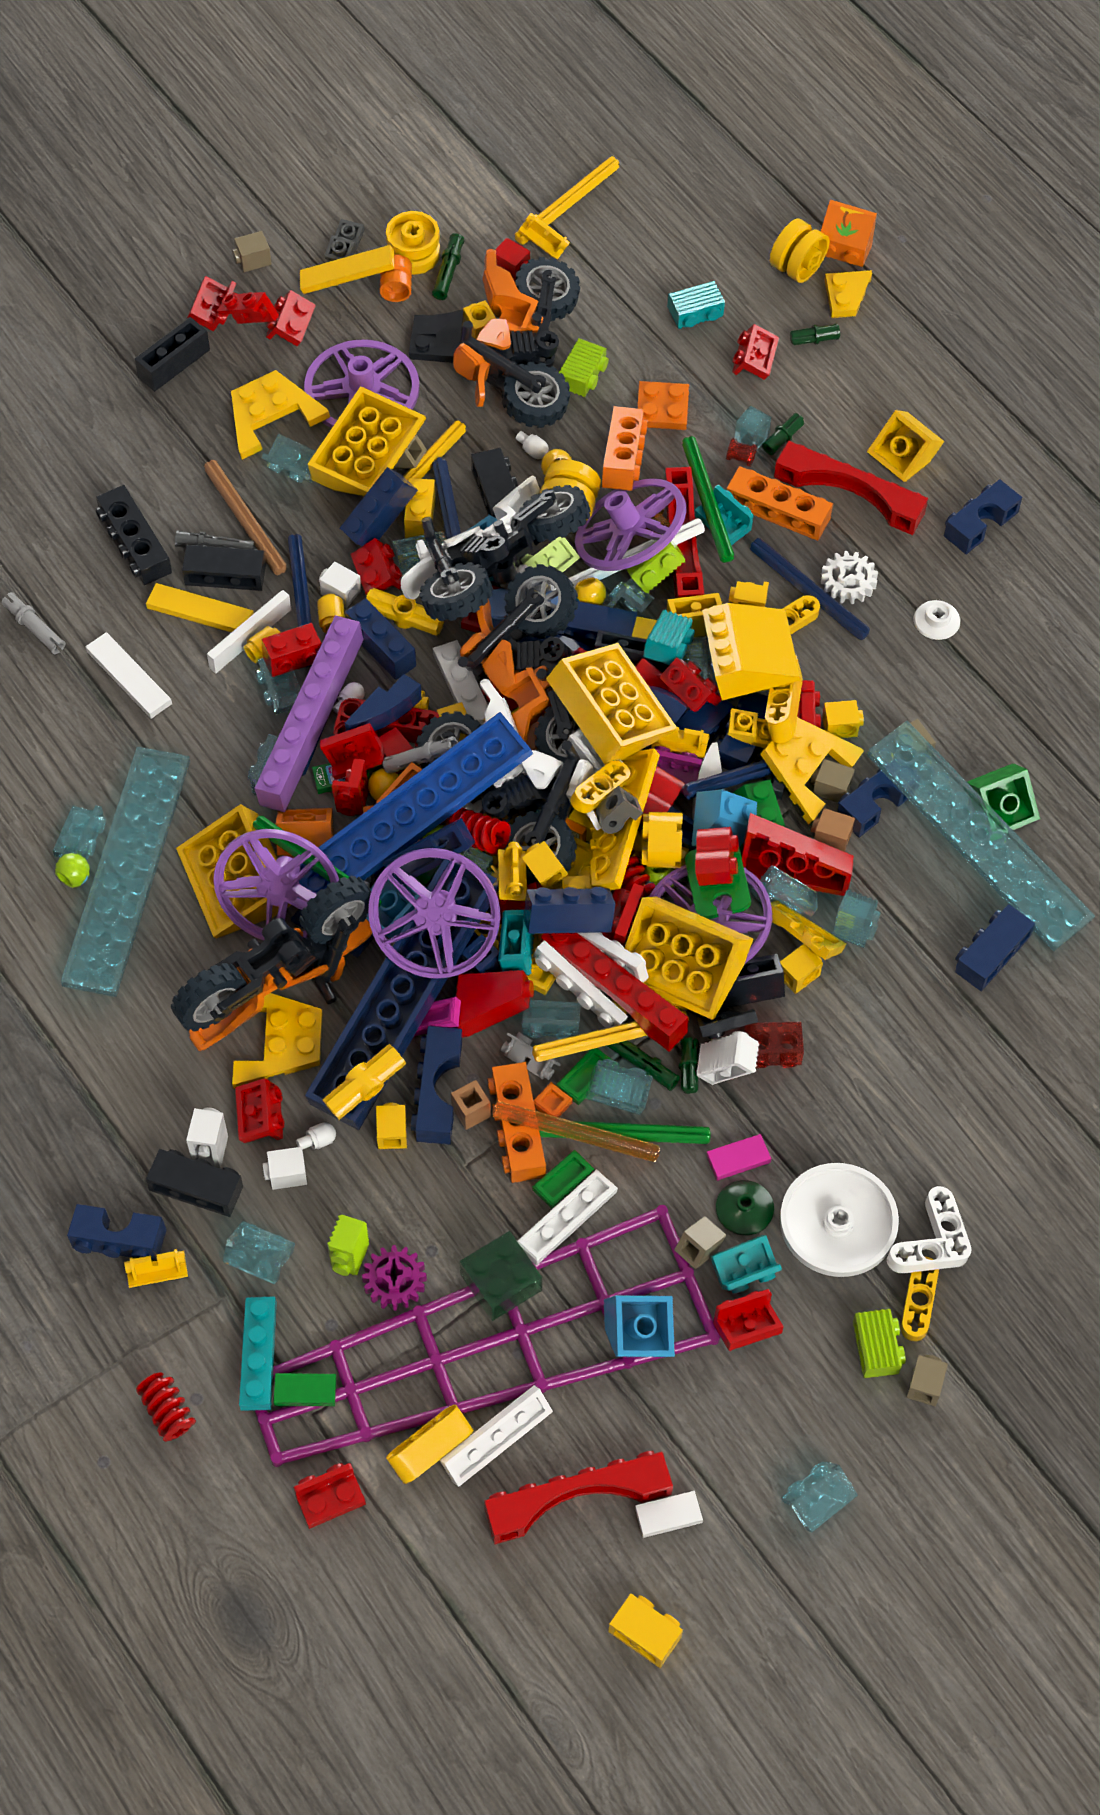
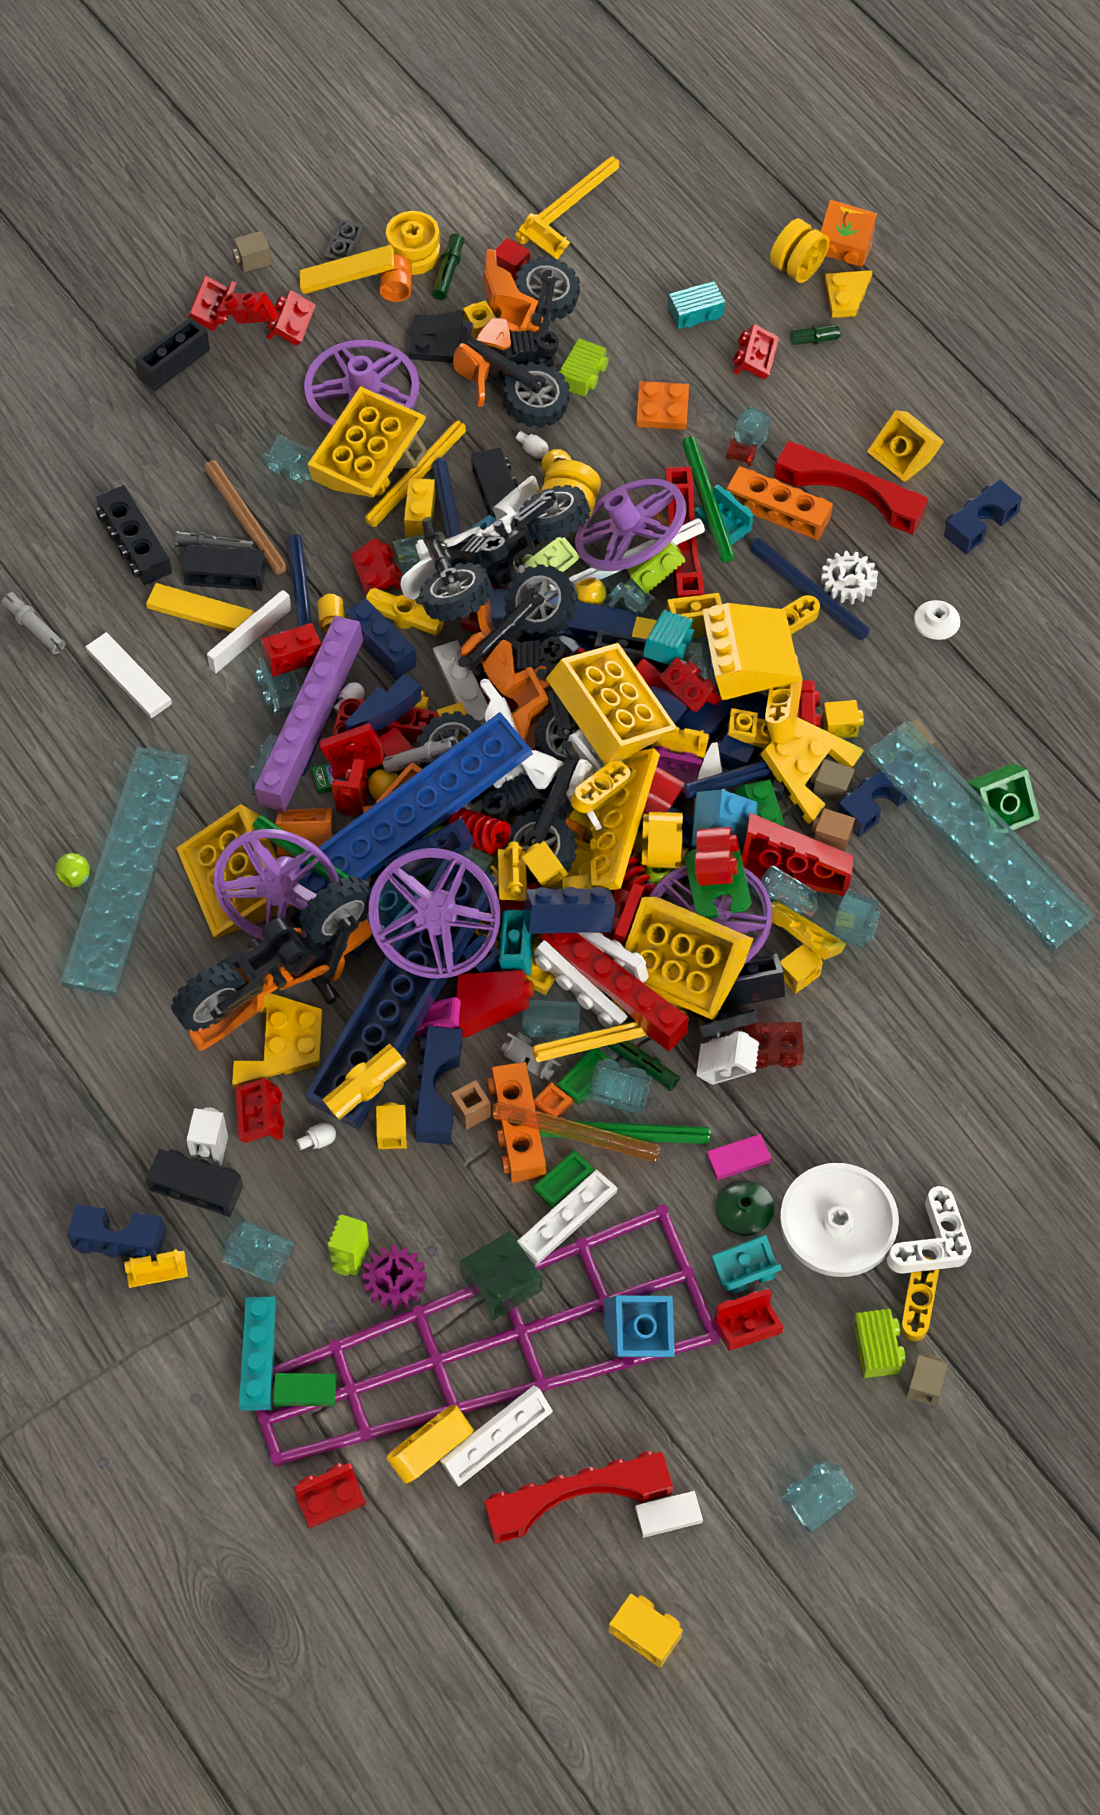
(80, 832): clear light blue bracket -> none
(164, 1407): red piece -> none
(254, 644): yellow brick -> none
(267, 401): yellow wing -> none
(285, 1168): white brick -> none
(341, 582): white brick -> none
(379, 507): dark blue brick -> none
(617, 809): dark grey leg -> none
(624, 448): orange brick -> none
(689, 1065): dark green axle -> none
(700, 1242): dark tan brick -> none
(749, 594): yellow brick -> none
(783, 433): dark green axle -> none
(993, 946): dark blue brick -> none

